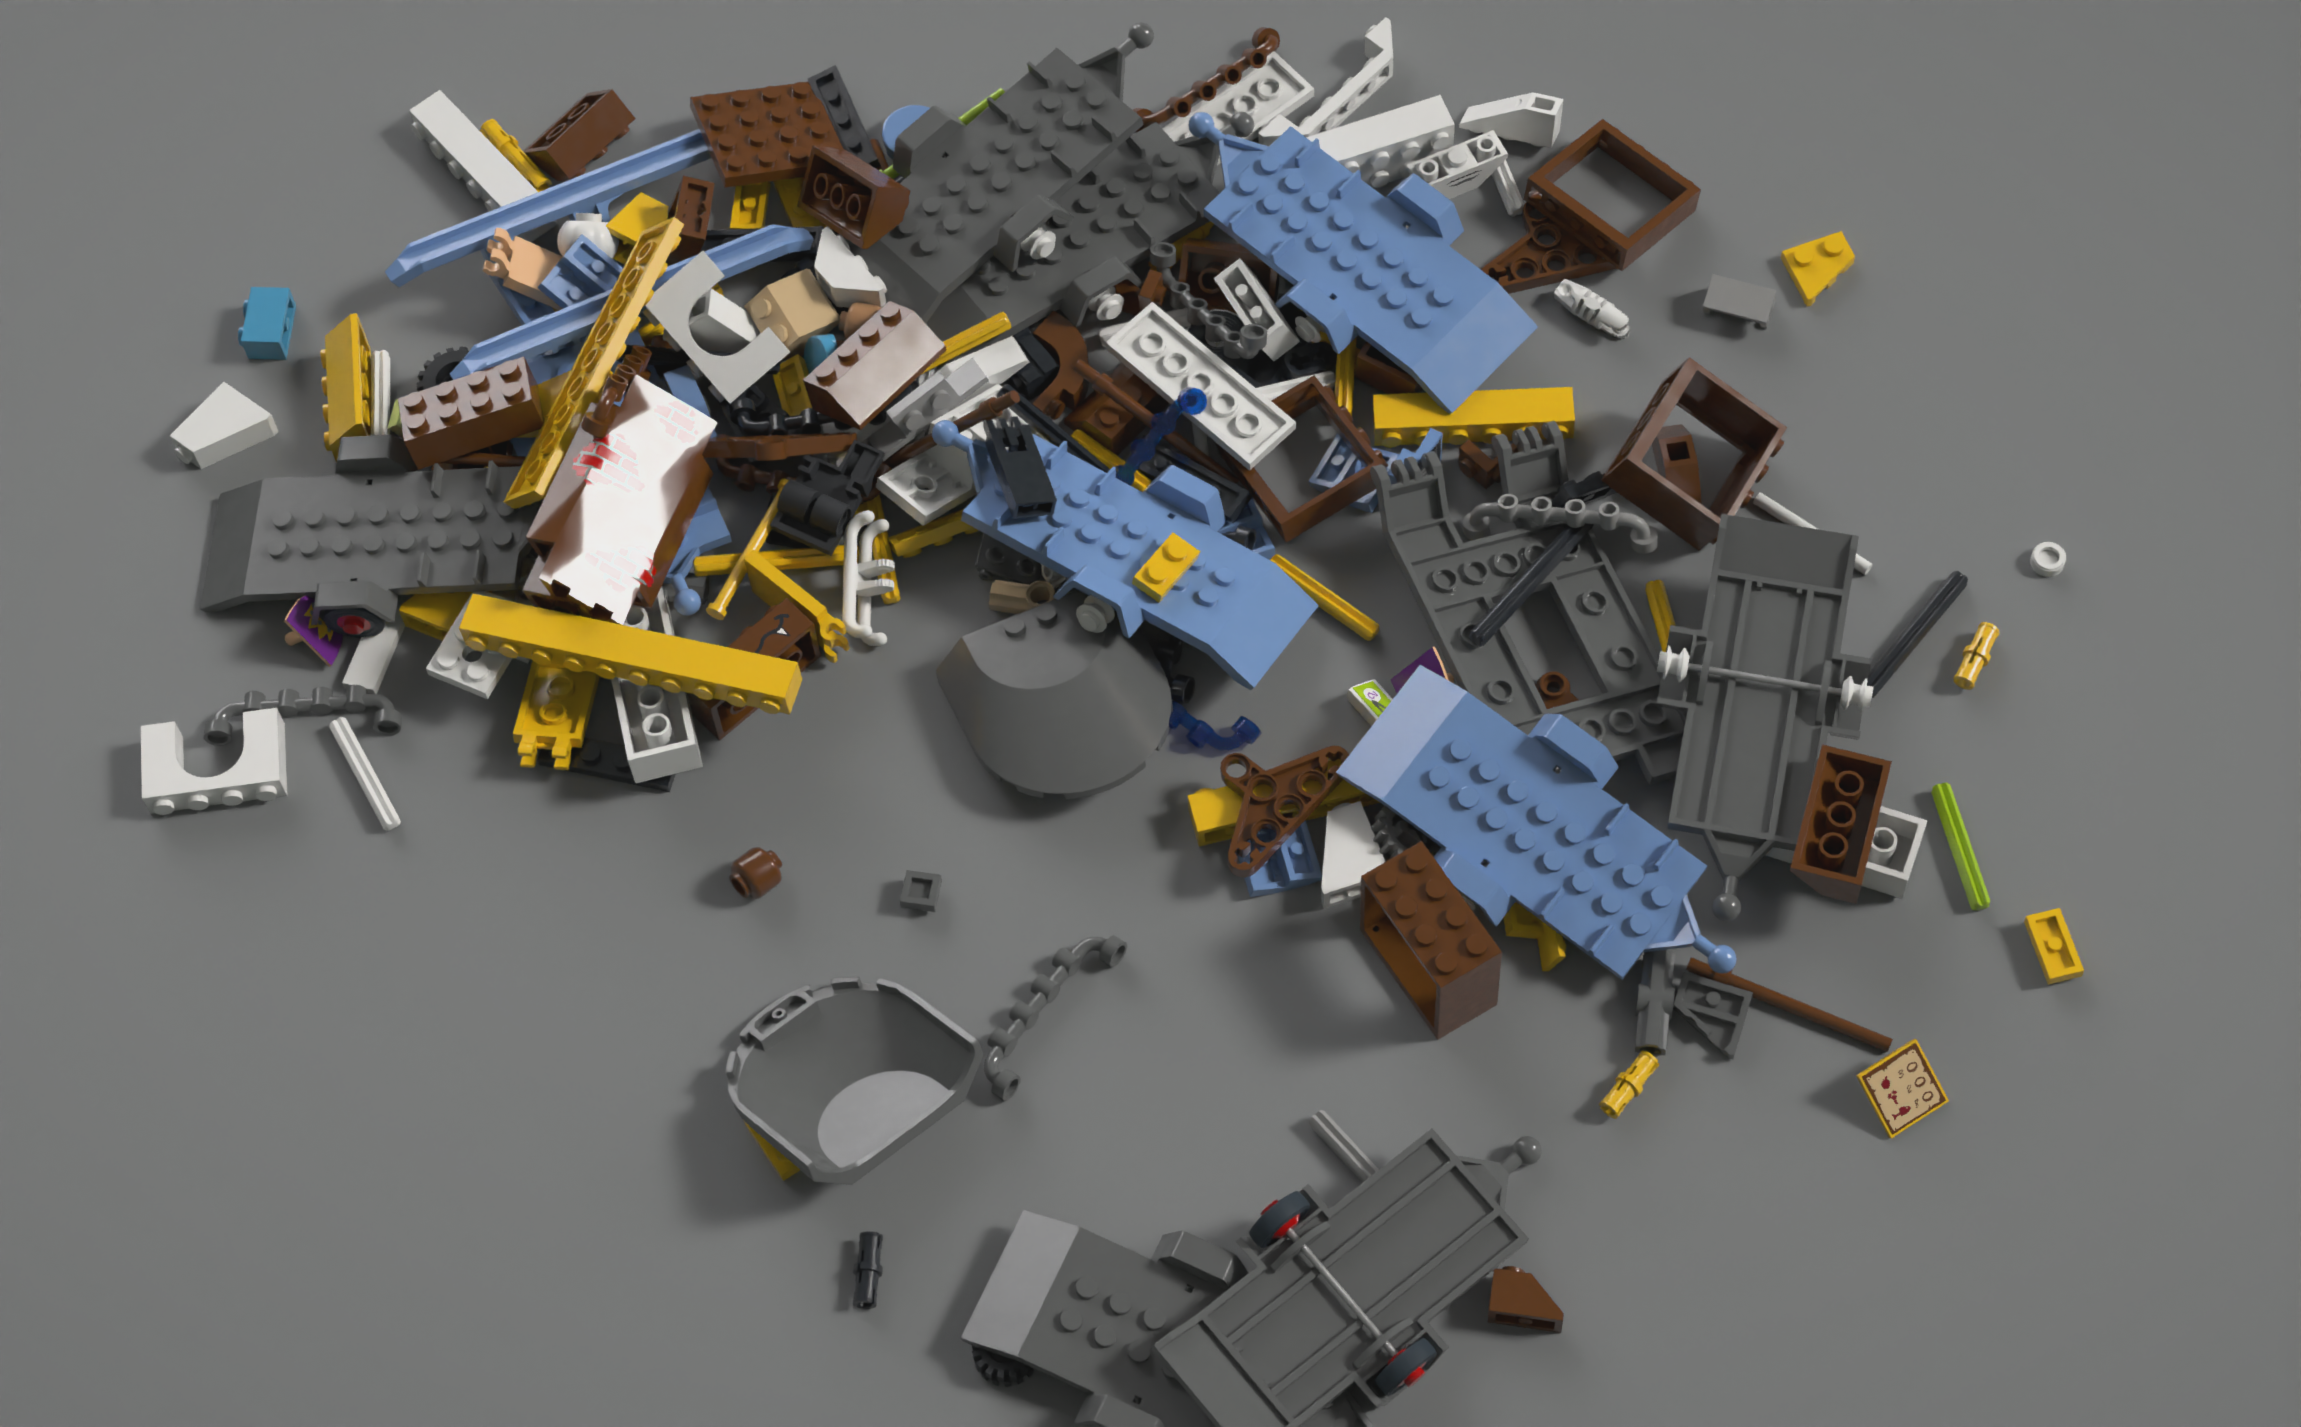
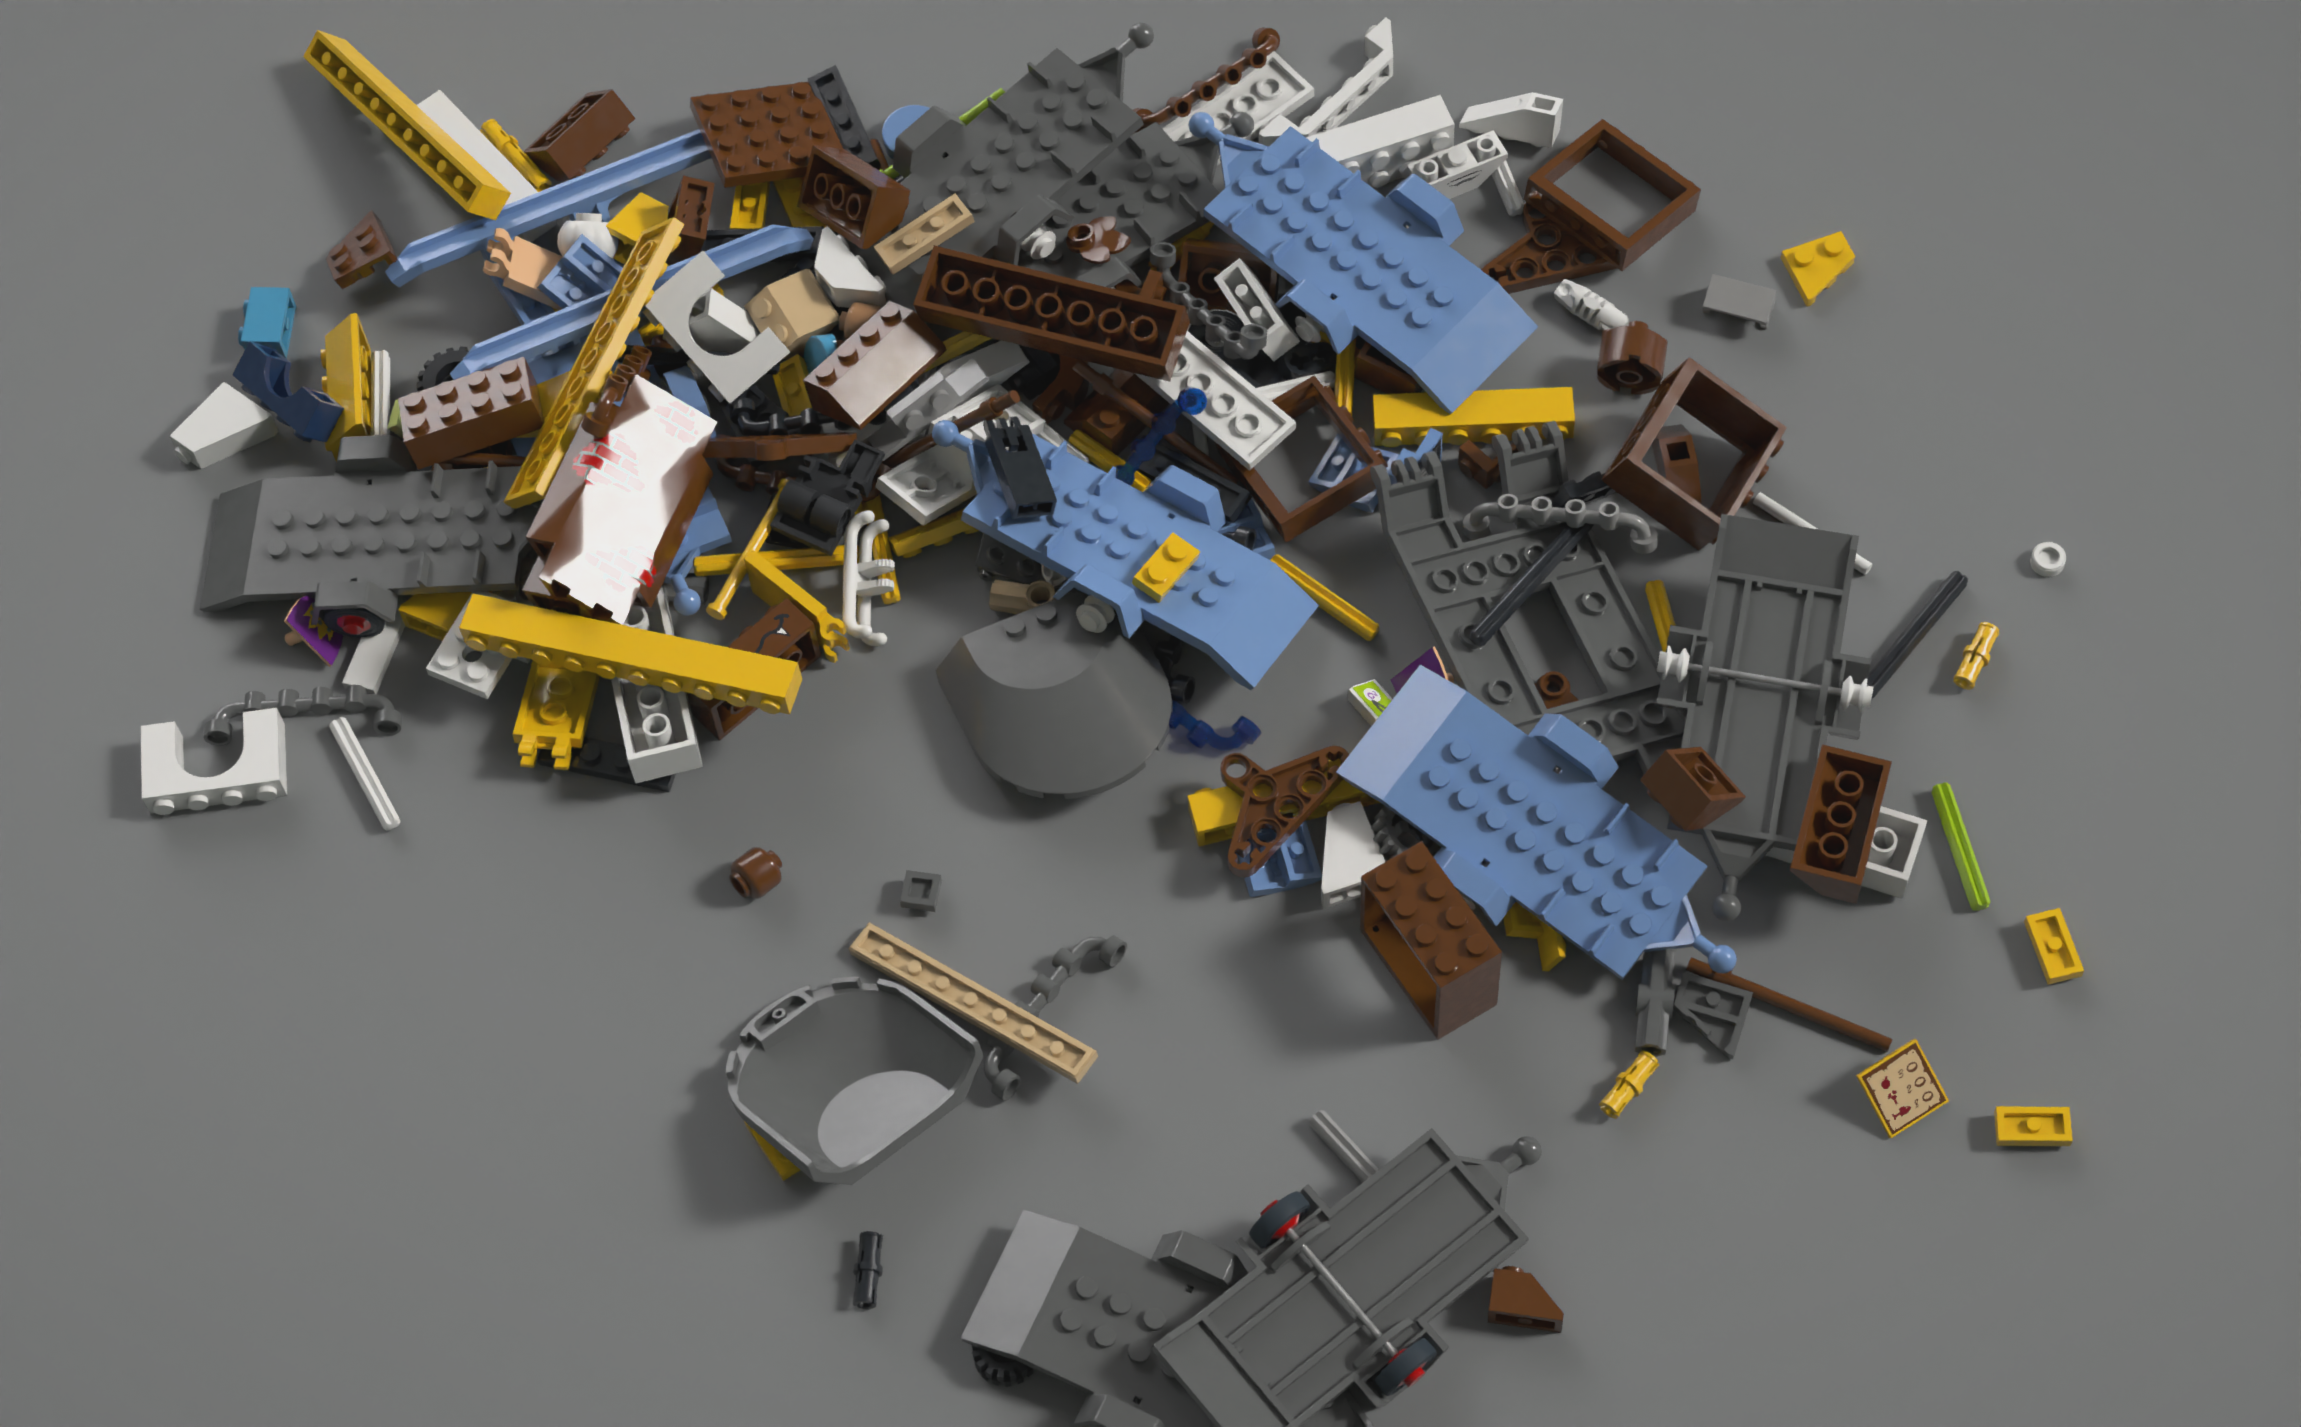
(307, 411): none -> dark blue arch
(360, 251): none -> reddish brown wing
(407, 125): none -> yellow brick
(923, 233): none -> tan plate
(973, 1003): none -> tan tile
(1050, 430): black axle -> none
(1052, 313): none -> reddish brown brick
(1097, 240): none -> reddish brown plate
(1631, 358): none -> reddish brown brick
(1691, 787): none -> reddish brown slope
(2033, 1126): none -> yellow plate

